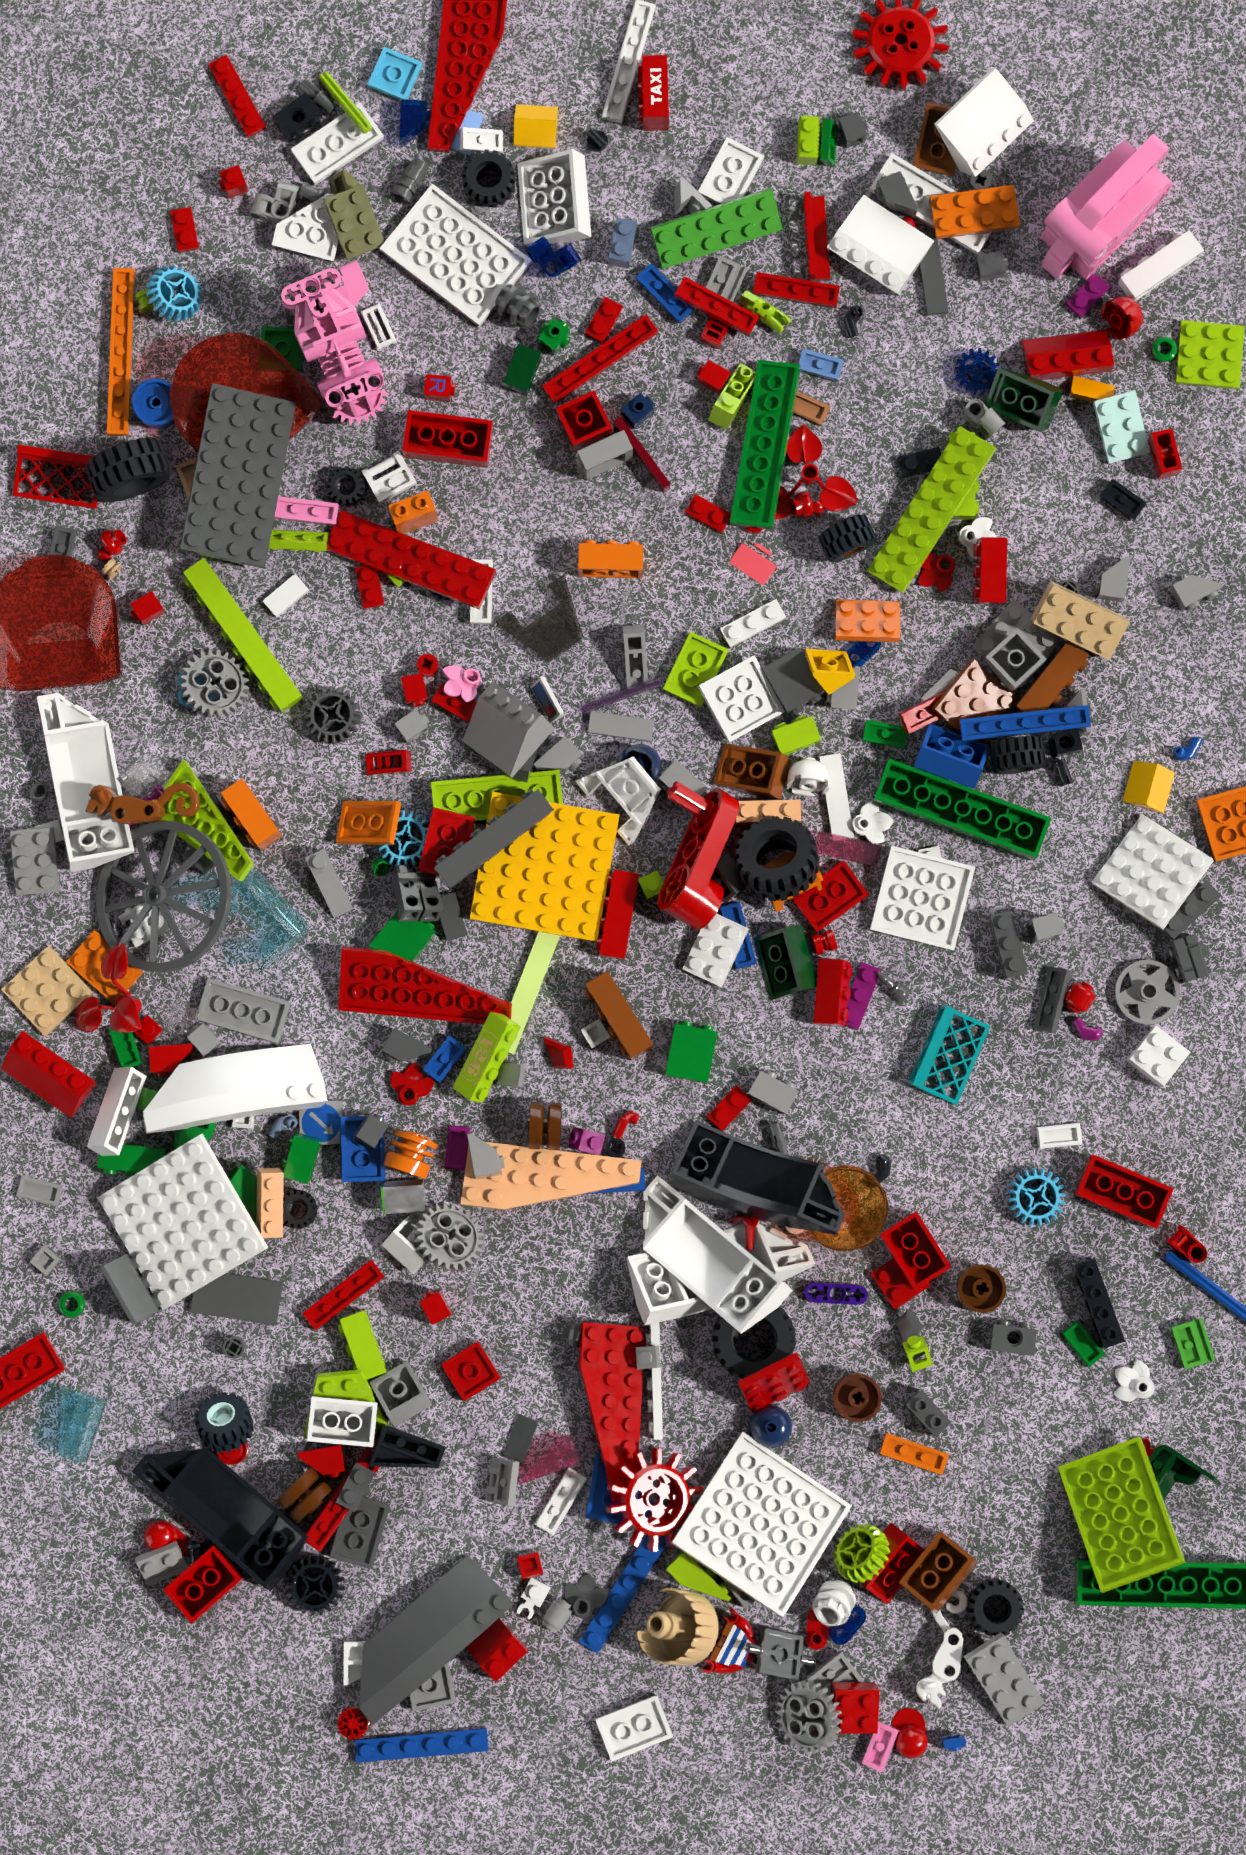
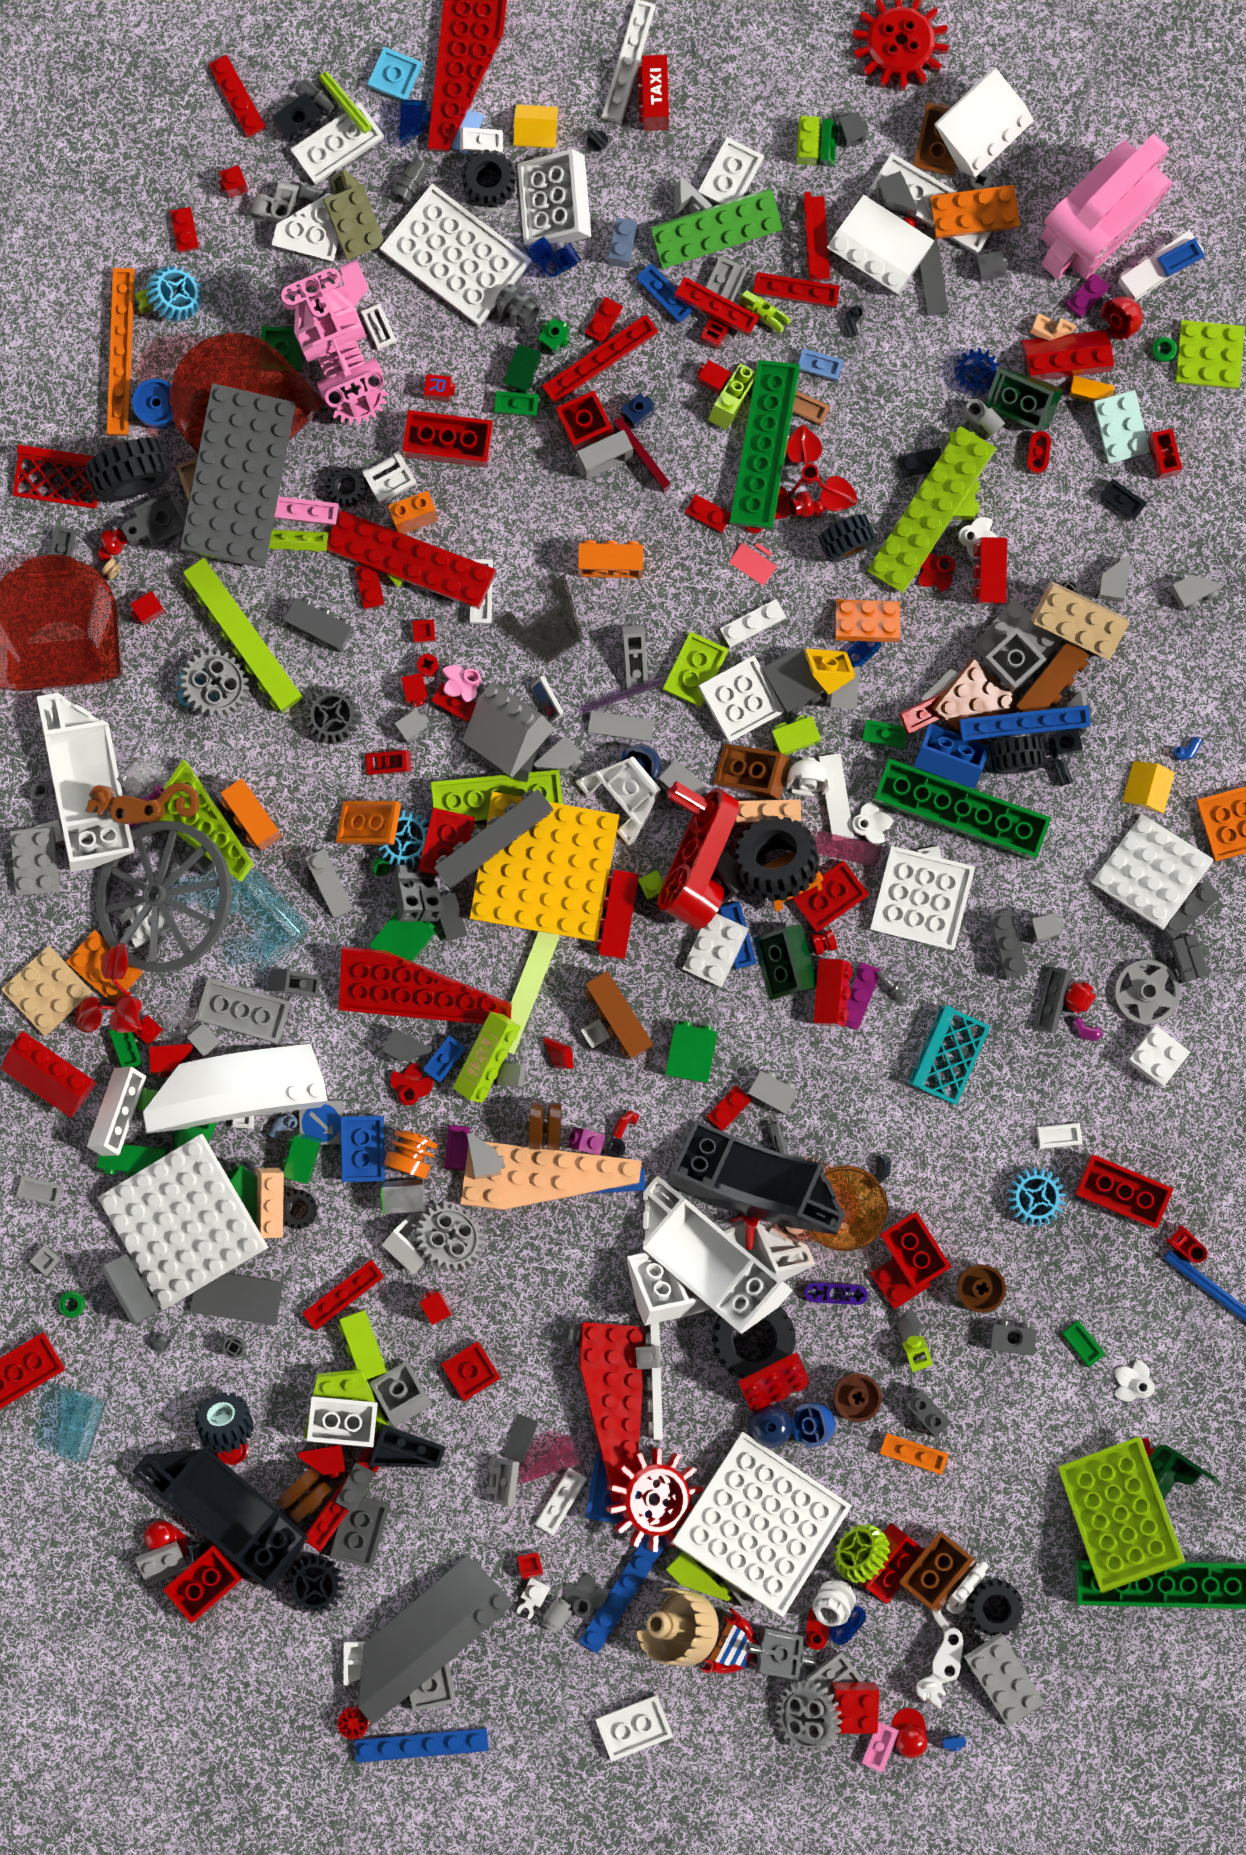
(146, 523): none -> dark grey plate
(161, 1342): none -> dark grey hinge
(285, 595): white tile -> none
(294, 983): none -> dark grey slope
(319, 624): none -> dark grey brick
(371, 1130): dark grey brick -> none
(424, 631): none -> red plate
(497, 1649): red slope -> none
(516, 404): none -> green plate
(813, 1424): none -> blue cylinder
(967, 1585): none -> white plate
(1038, 453): none -> red plate
(1049, 329): none -> light nougat slope
(1098, 1303): black brick -> none
(1180, 257): none -> blue tile
(1192, 1343): bright green plate -> none

